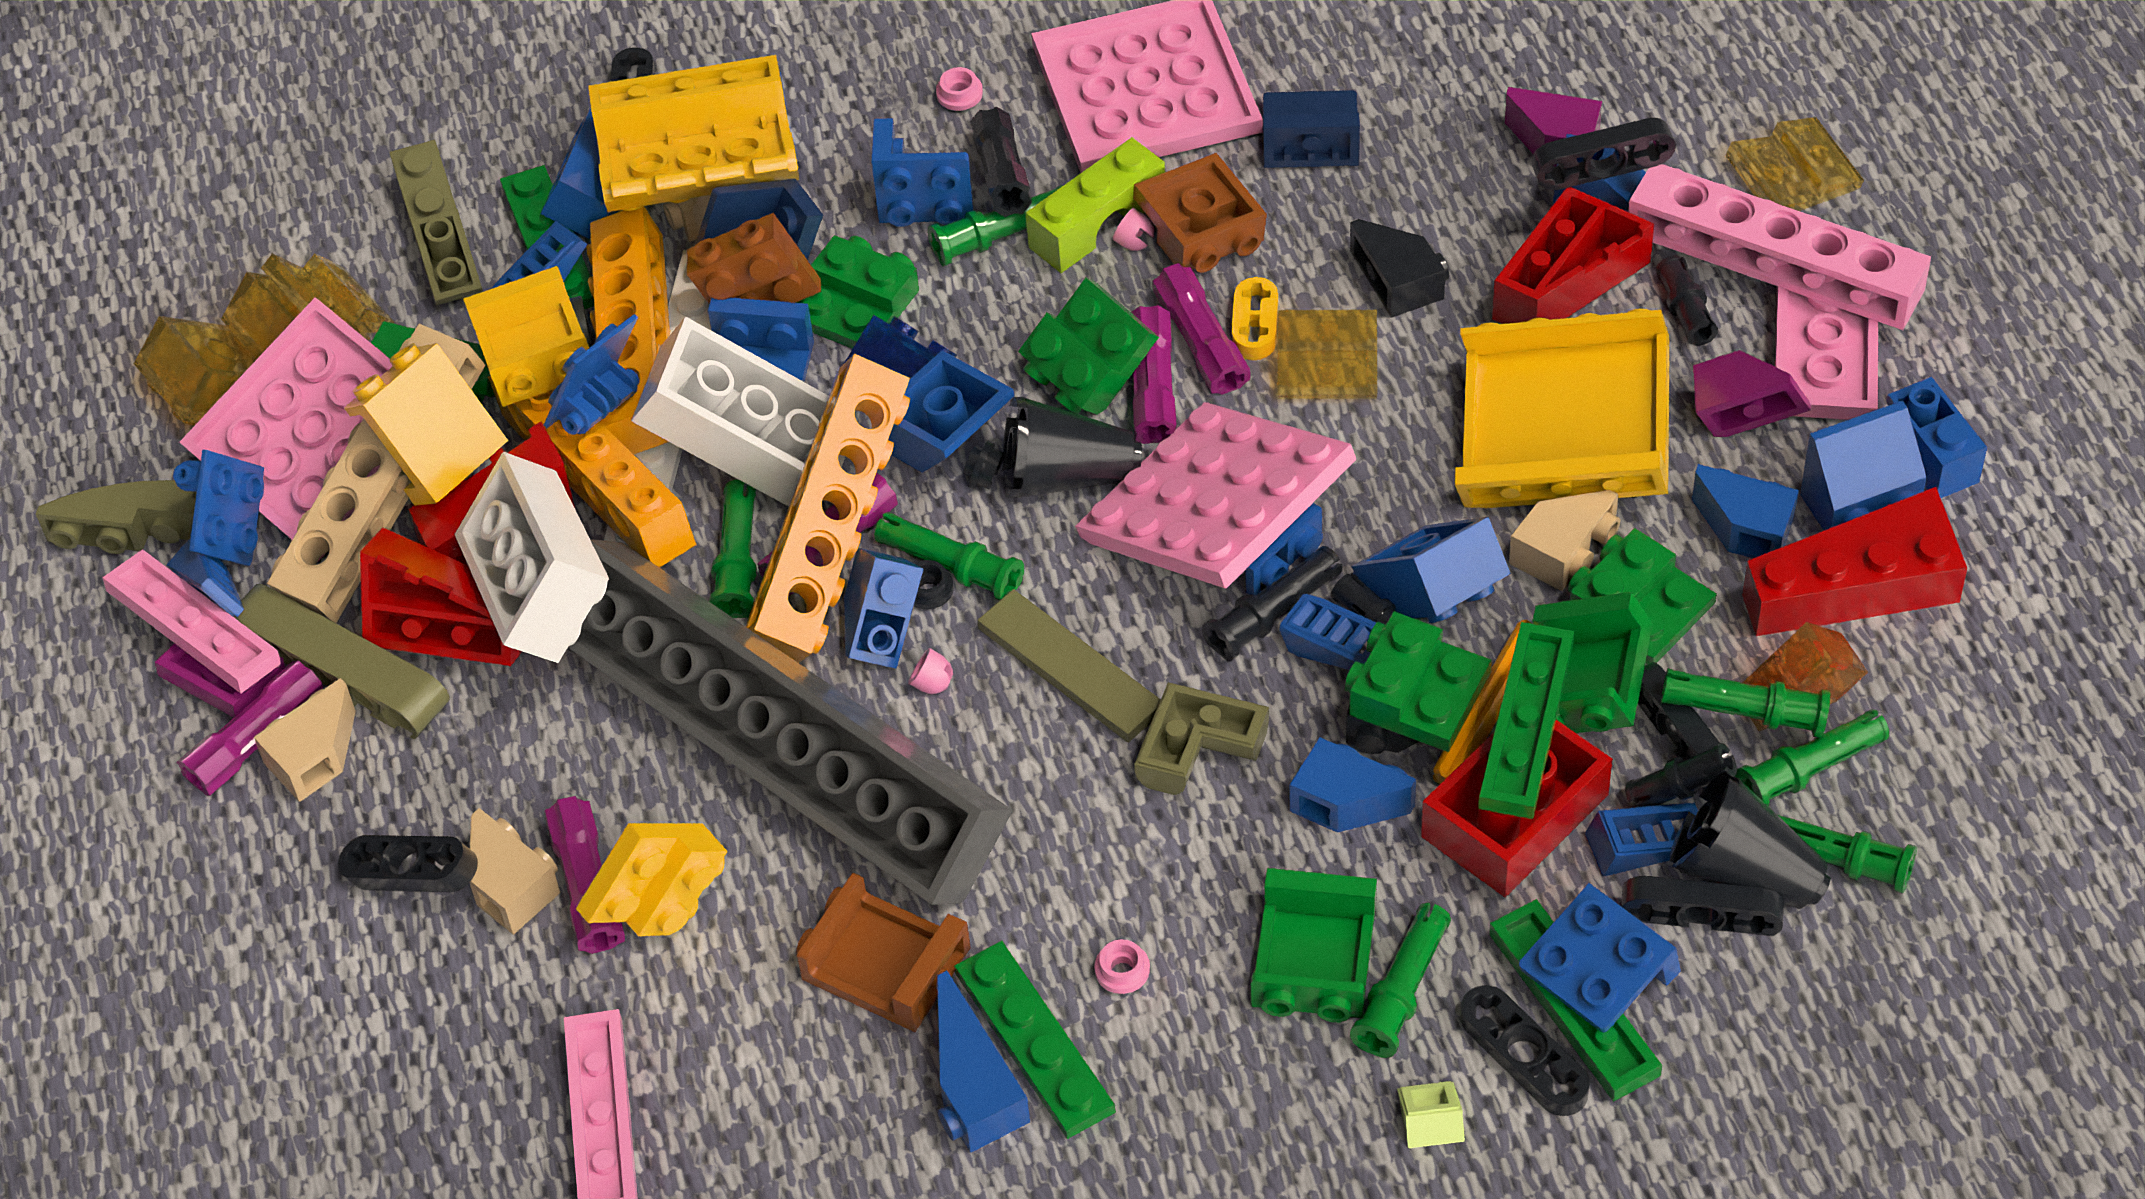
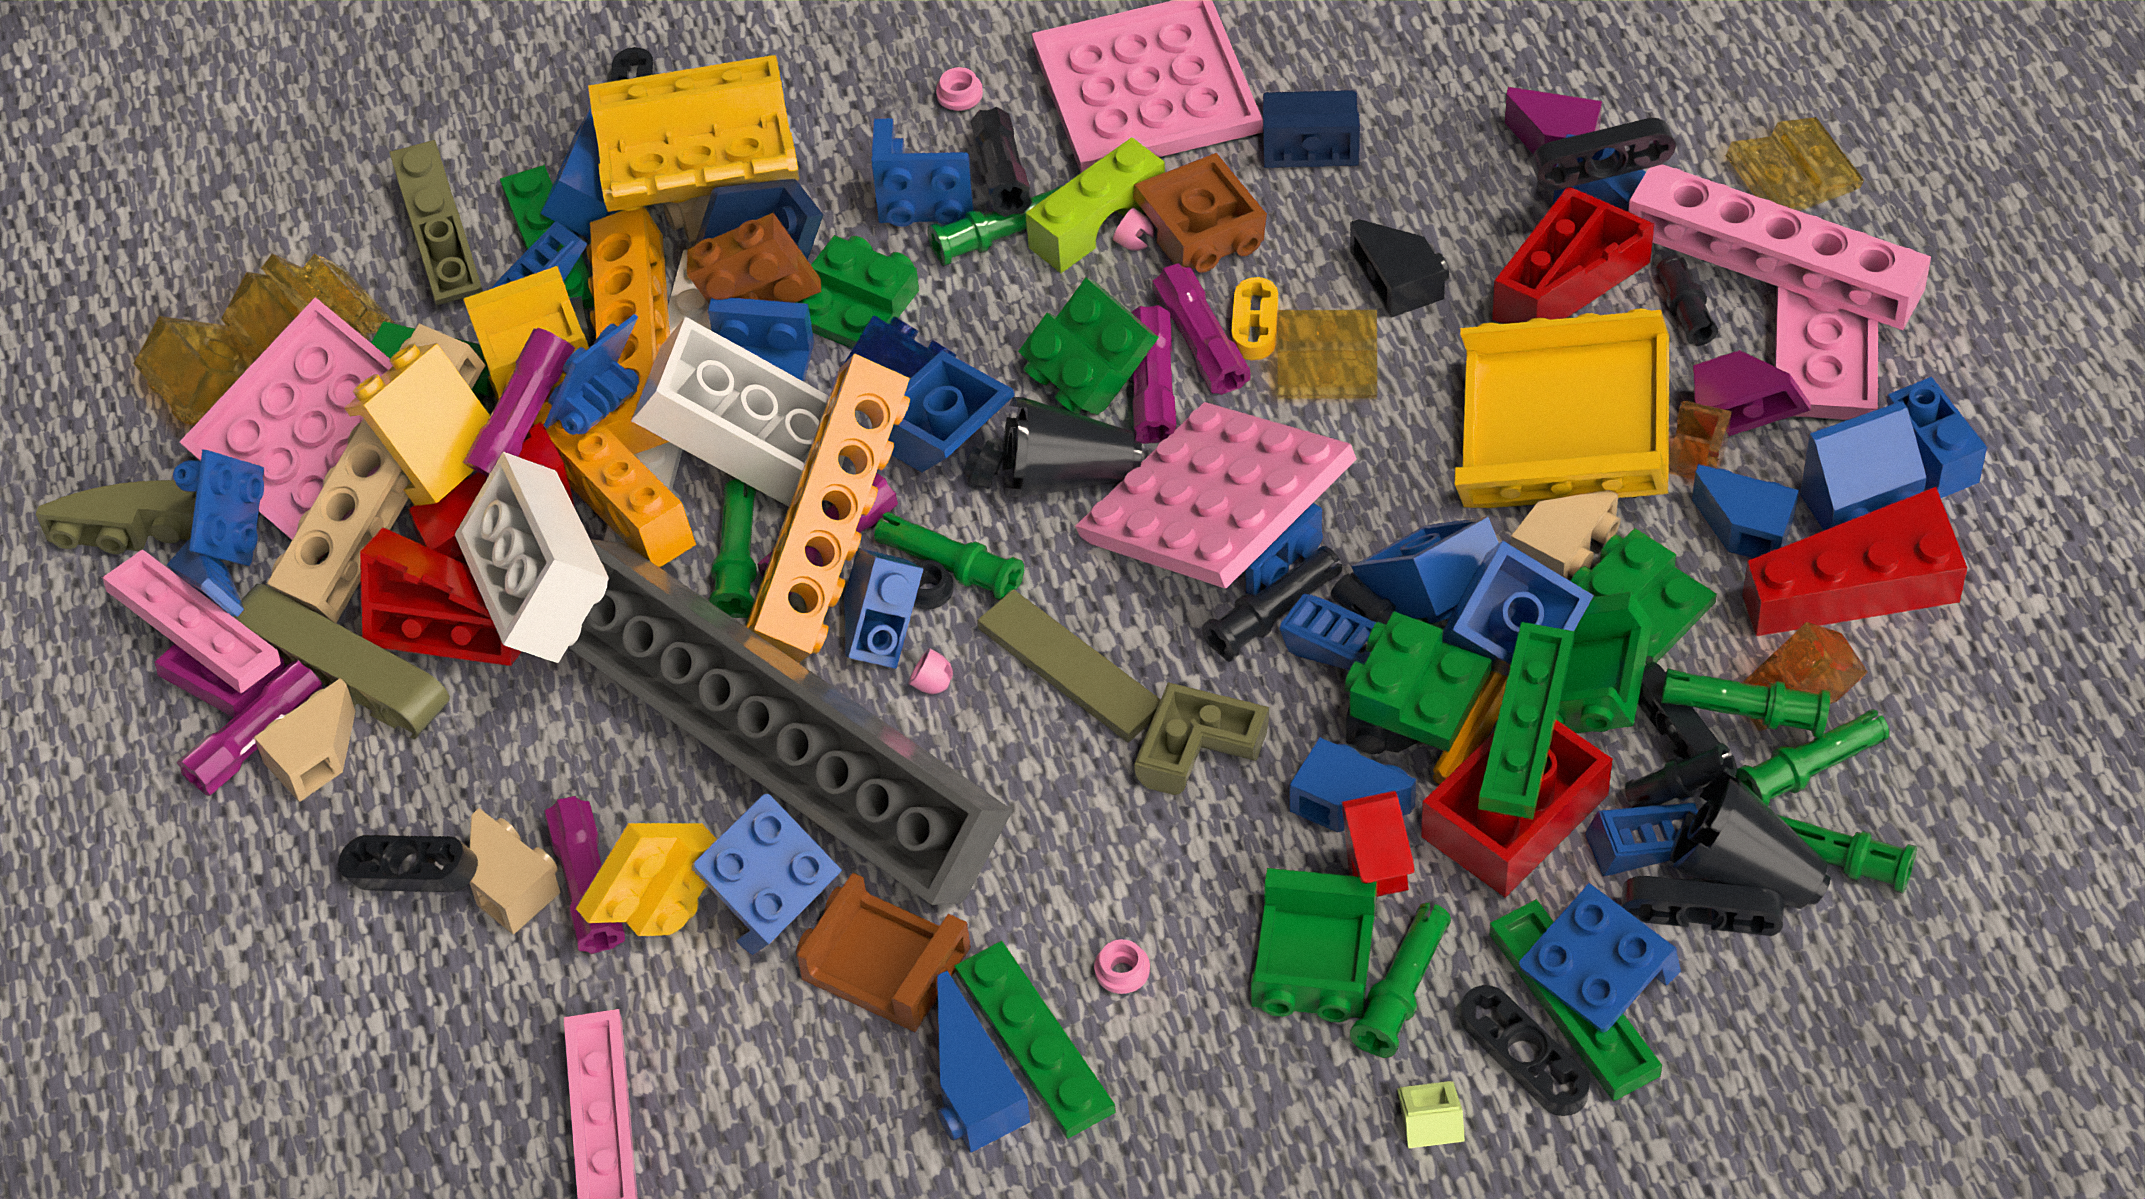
(535, 374): none -> magenta axle
(765, 871): none -> bracket
(1378, 842): none -> red slope
(1502, 595): none -> blue slope
(1699, 438): none -> clear orange panel

